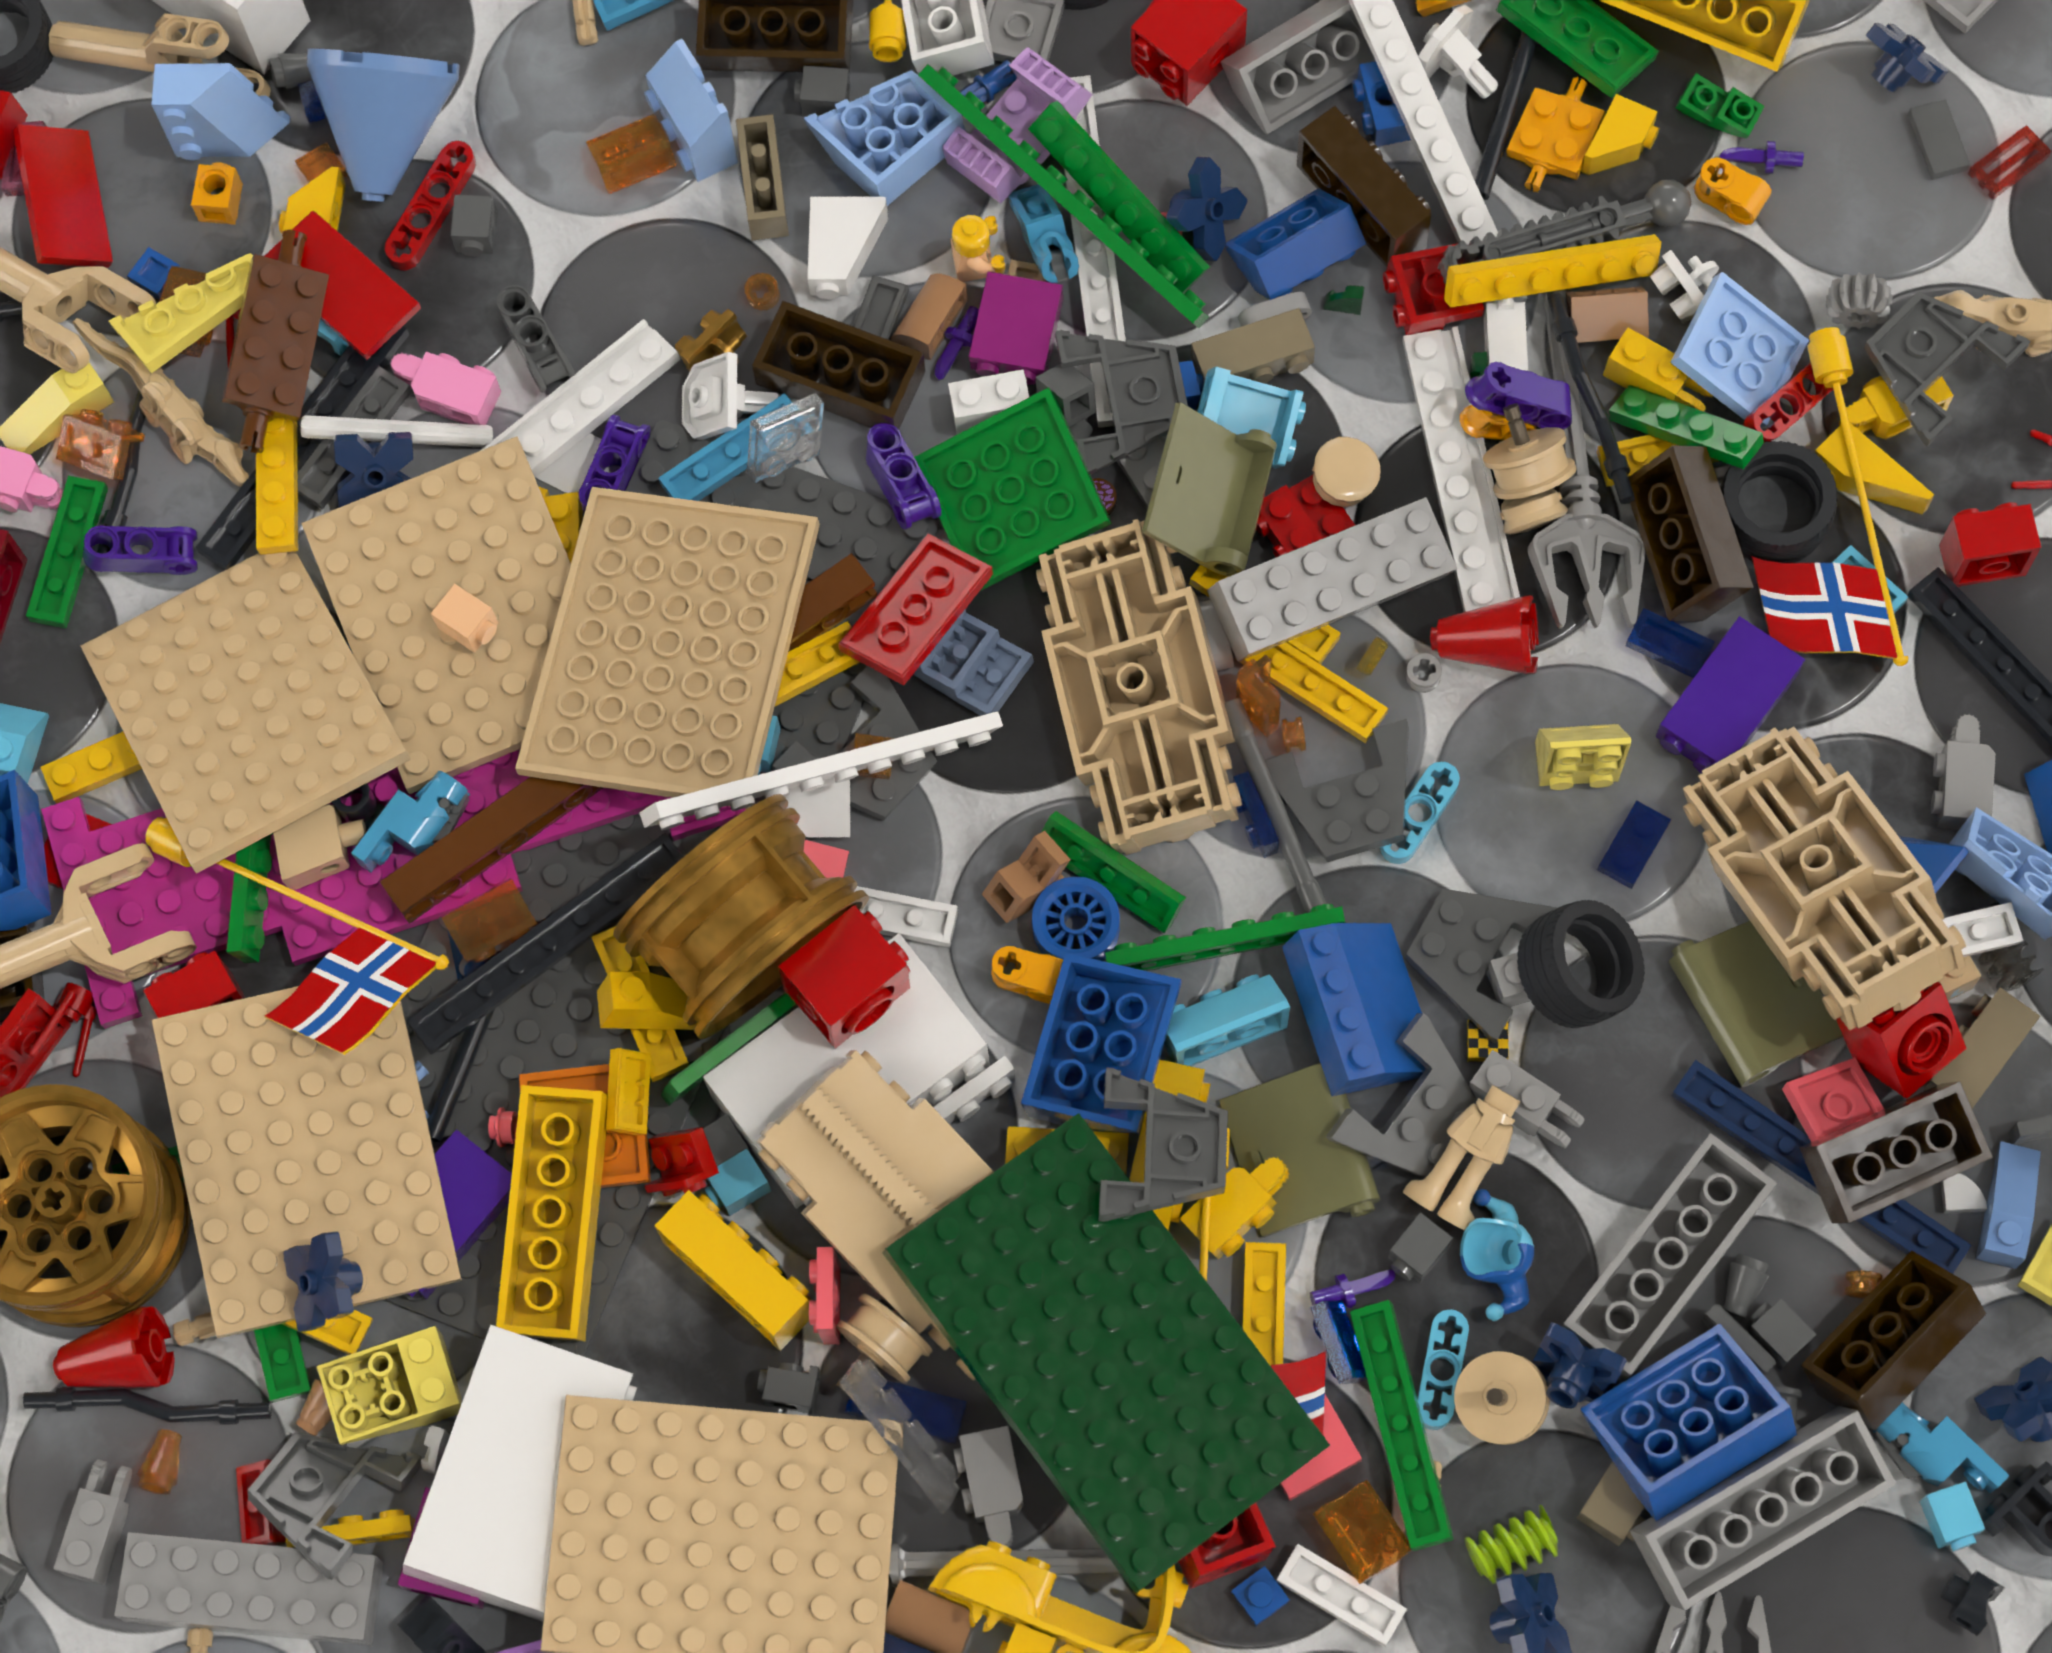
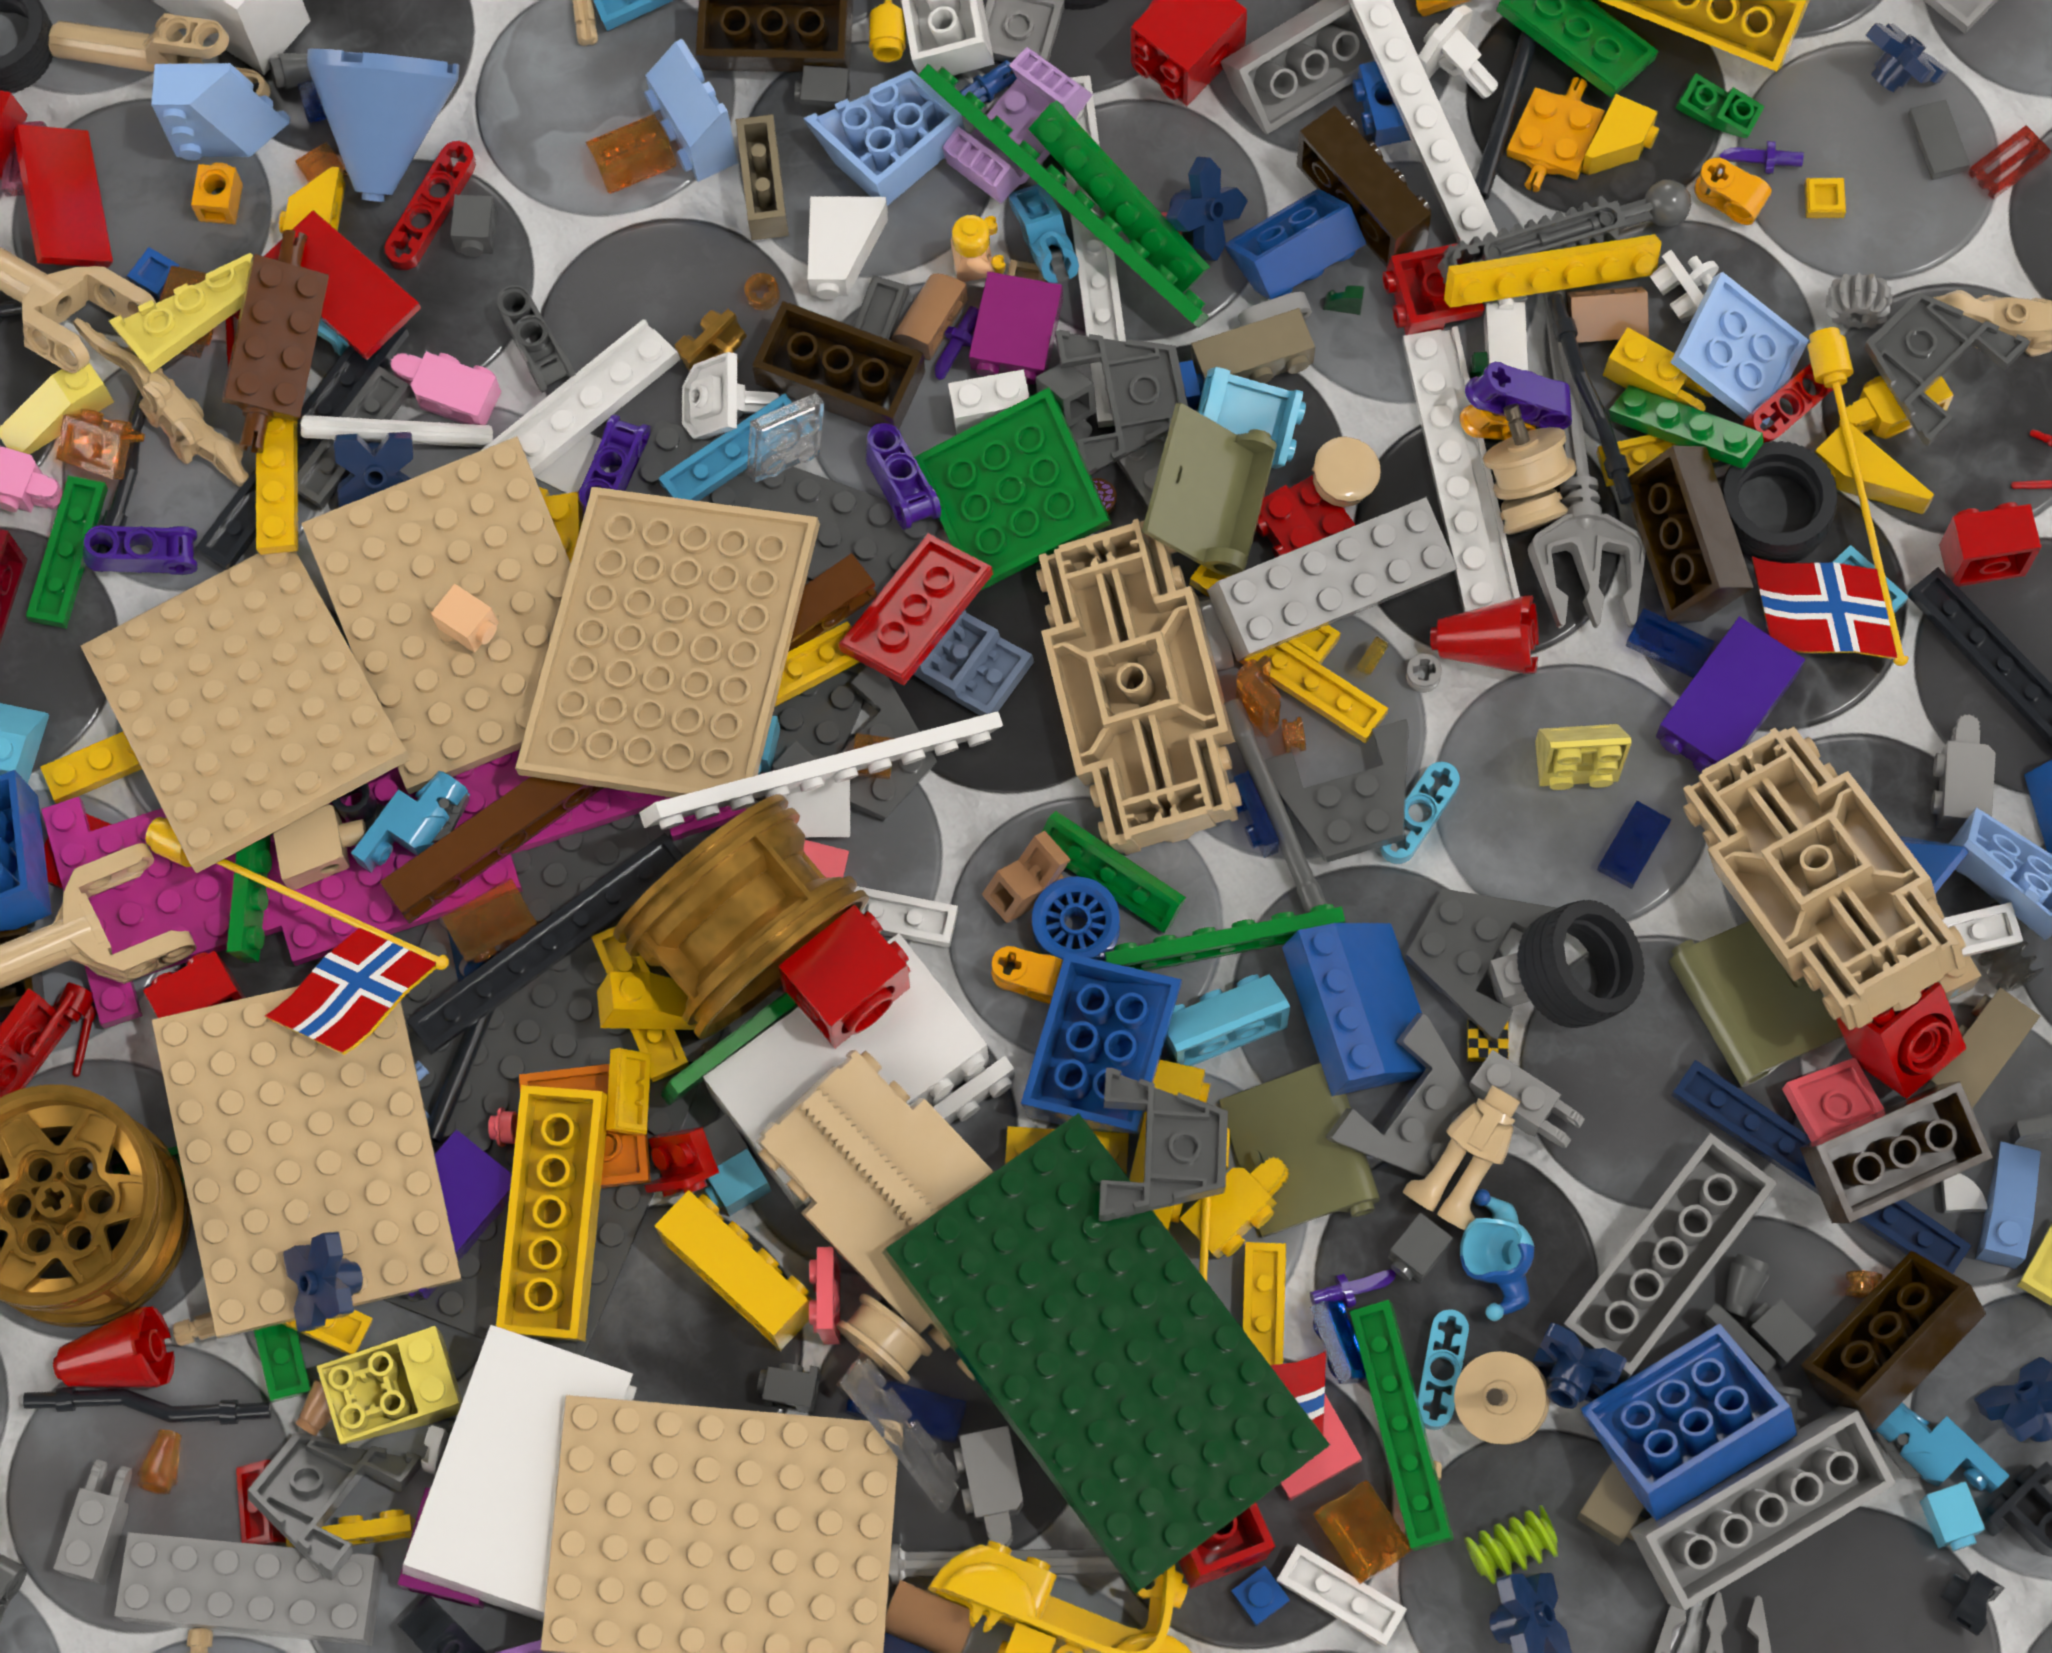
(1825, 198): none -> yellow tile

